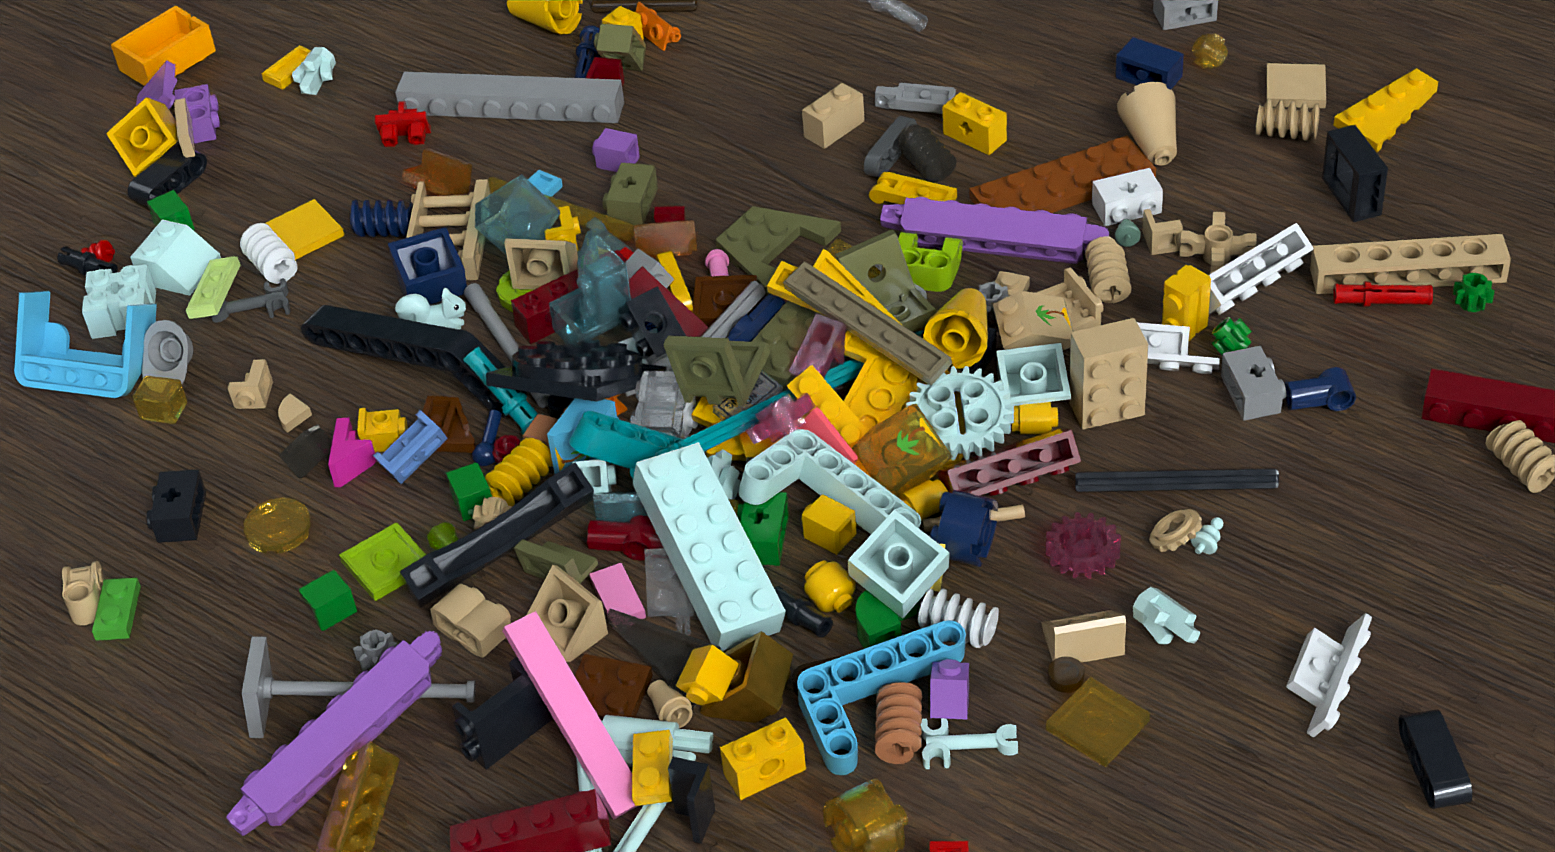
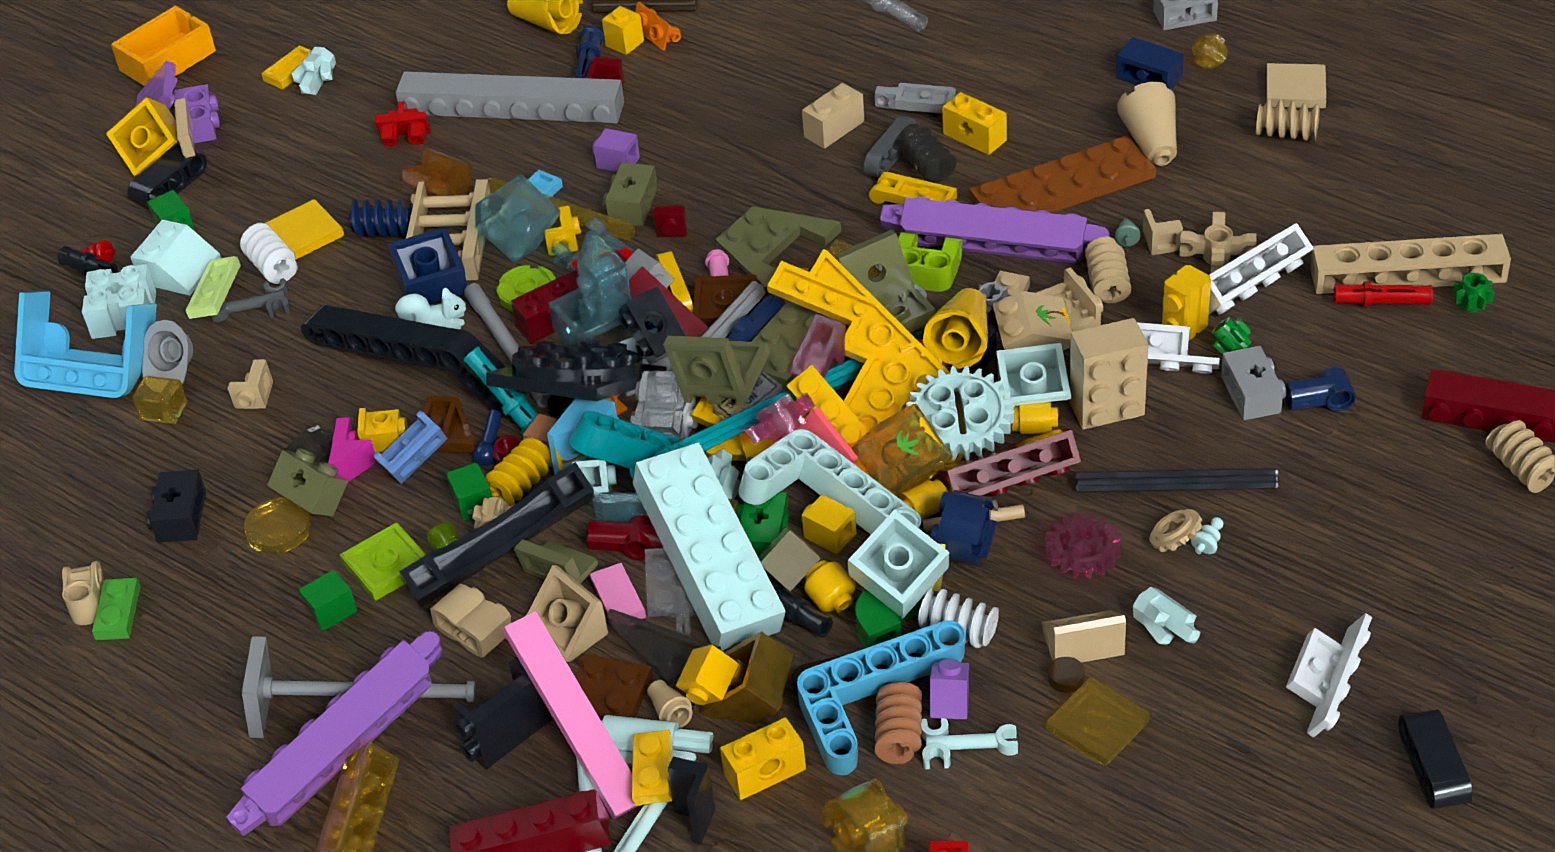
(292, 412): tan tile -> none
(308, 482): none -> olive brick
(372, 647): light grey gear -> none
(539, 261): tan slope -> none
(621, 43): olive brick -> none
(665, 237): clear orange bracket -> none
(788, 558): none -> dark tan piece
(868, 323): dark tan tile -> none
(1126, 196): white brick -> none
(1354, 173): black window -> none
(1388, 108): yellow wing -> none

